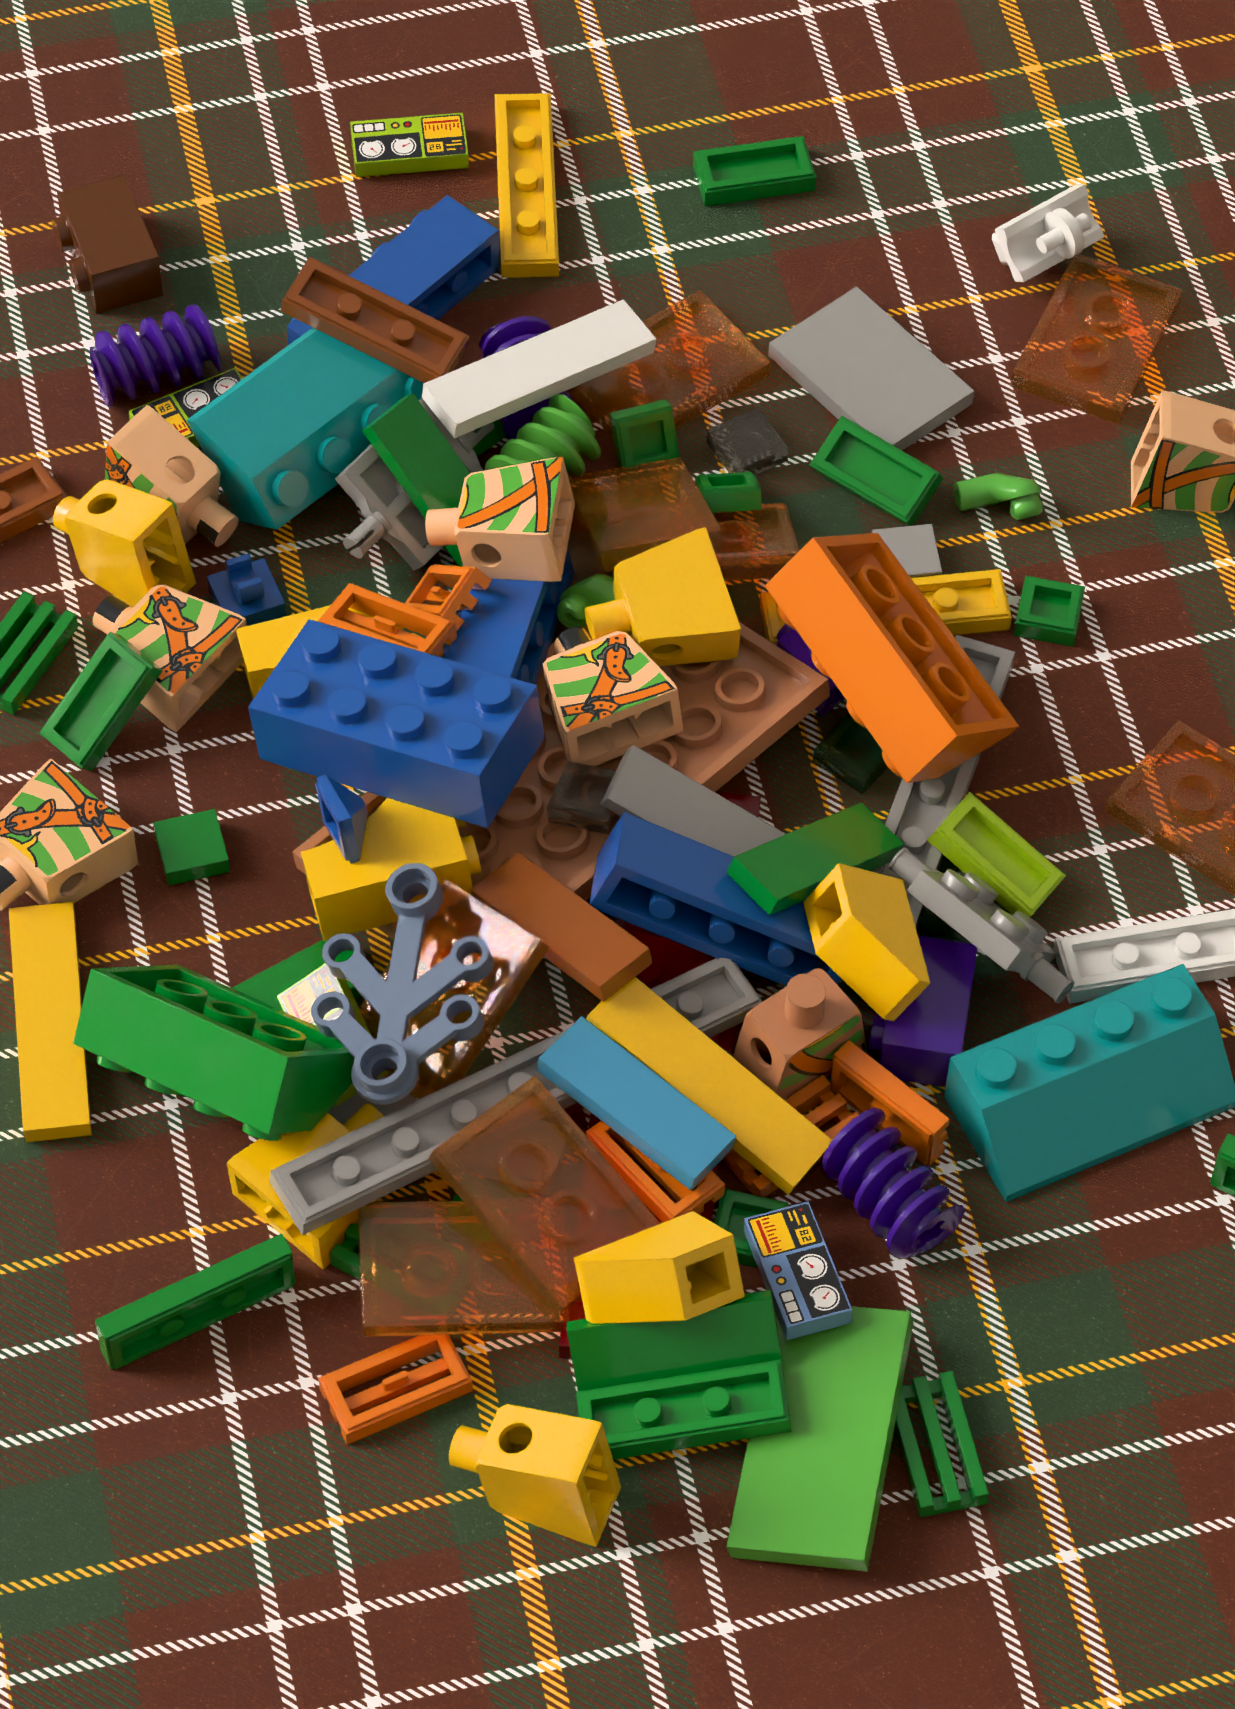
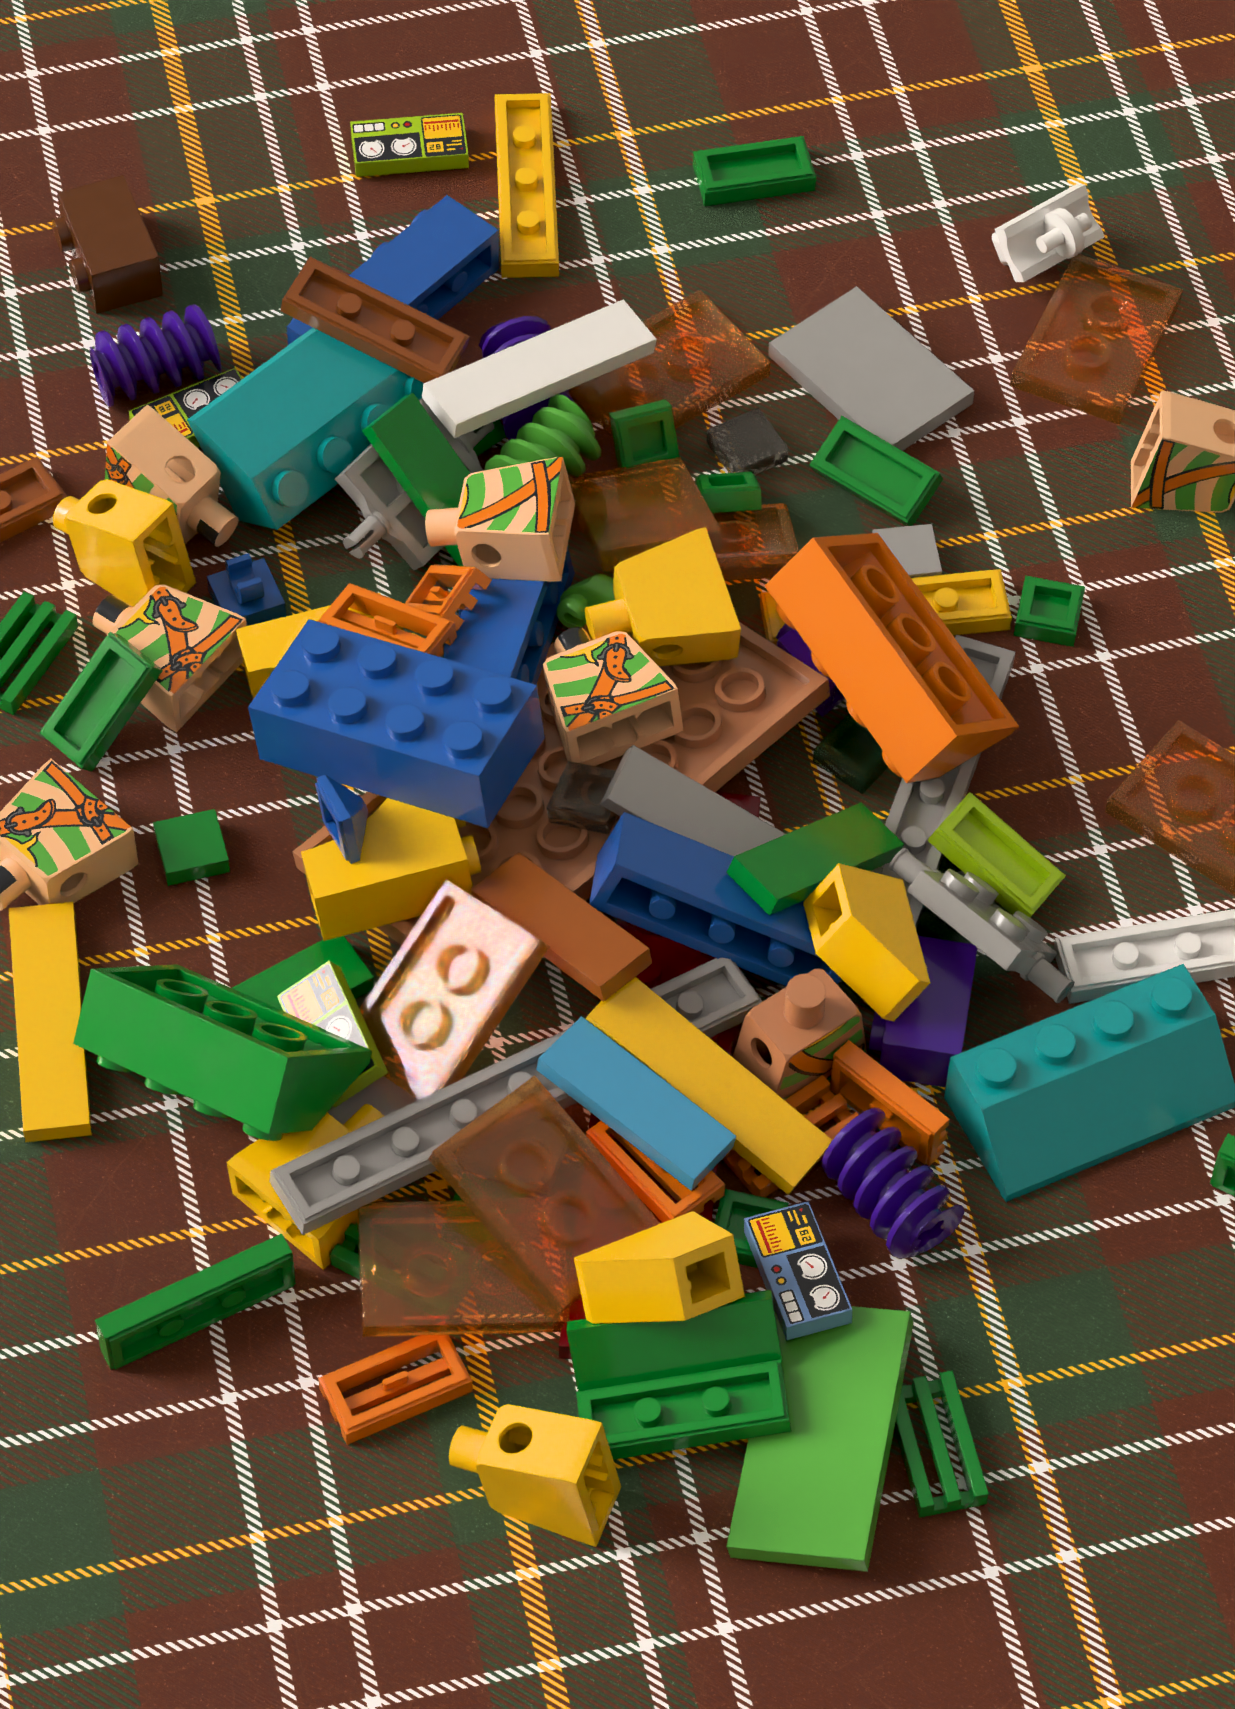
(402, 993): sand blue plant -> none
(999, 488): bright green arm -> none

